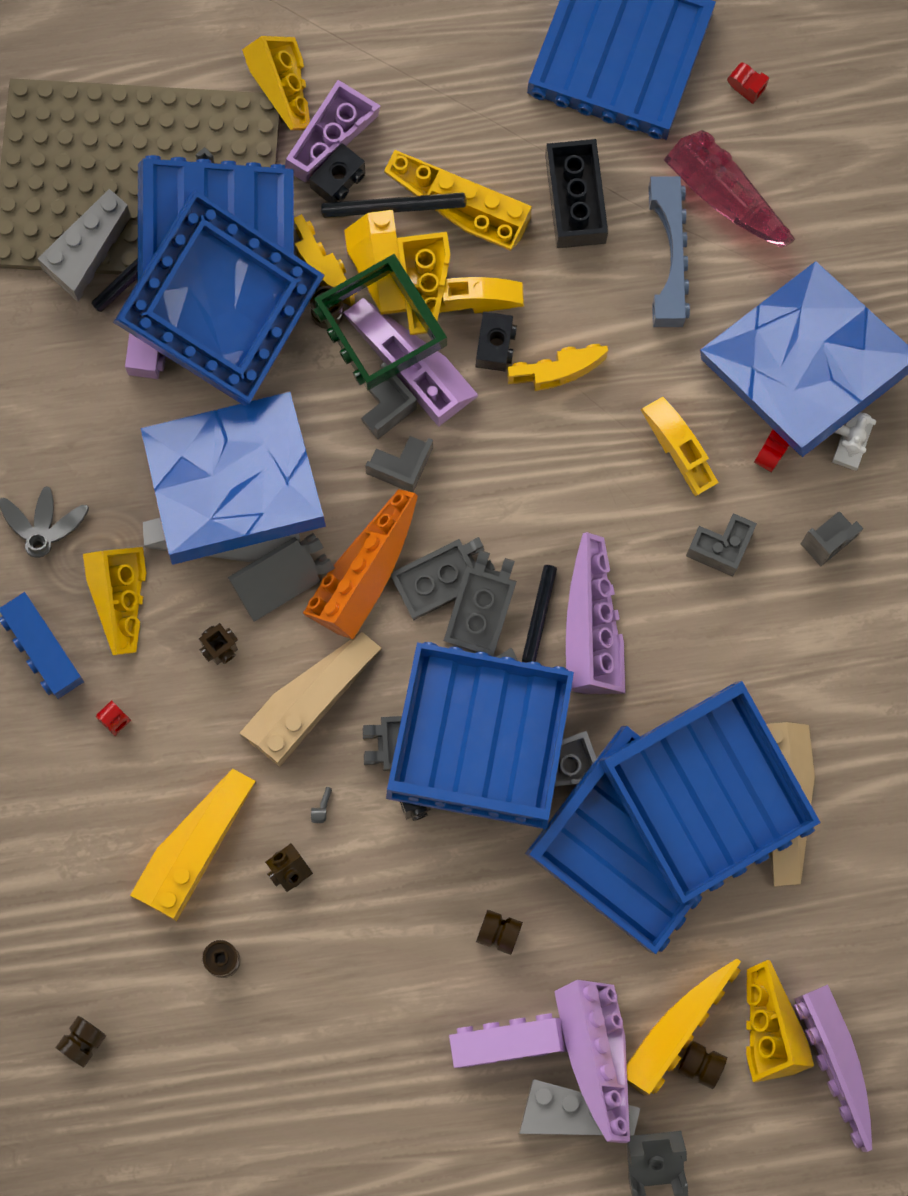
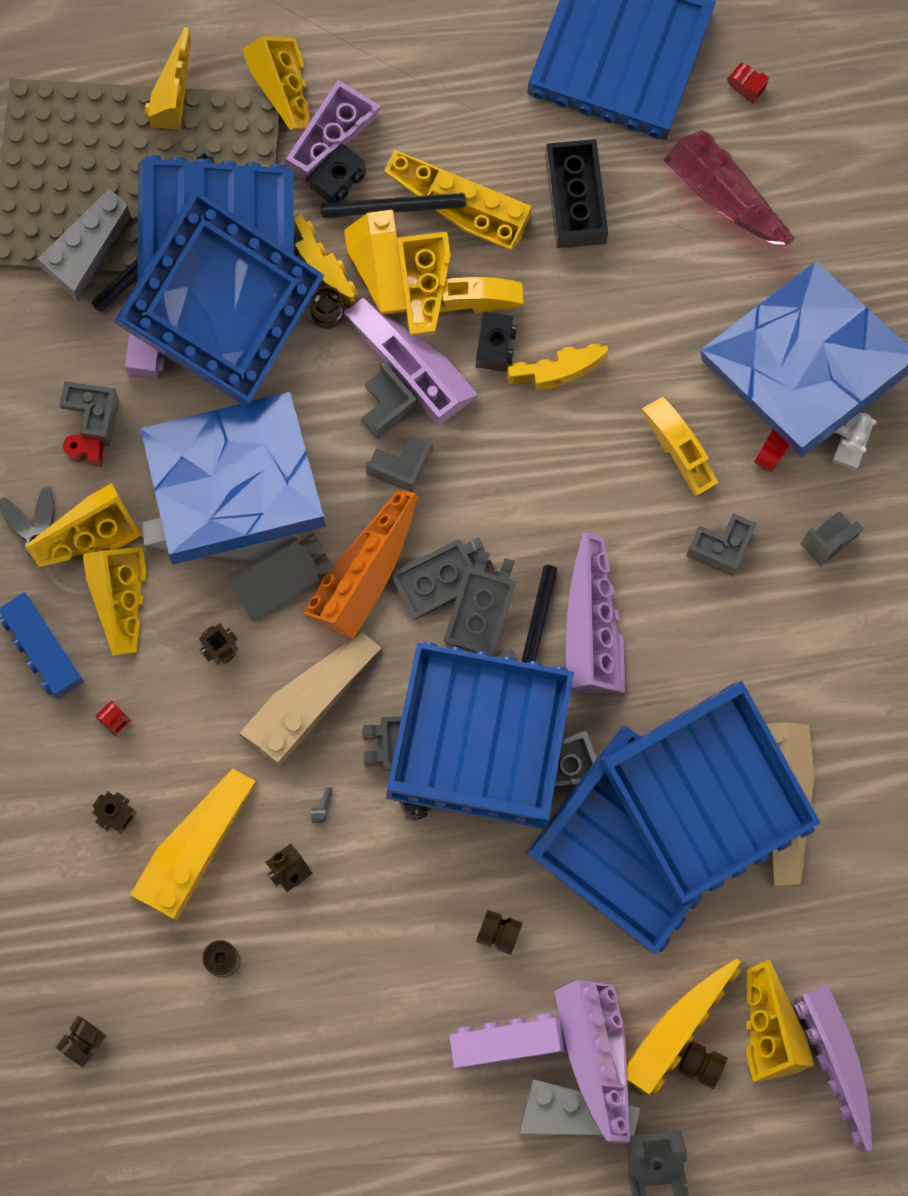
(81, 448): none -> red leg
(91, 526): none -> yellow wedge
(98, 407): none -> dark grey panel
(120, 818): none -> dark brown brick
(169, 92): none -> yellow wedge
(360, 281): dark green window -> none
(666, 199): sand blue arch -> none

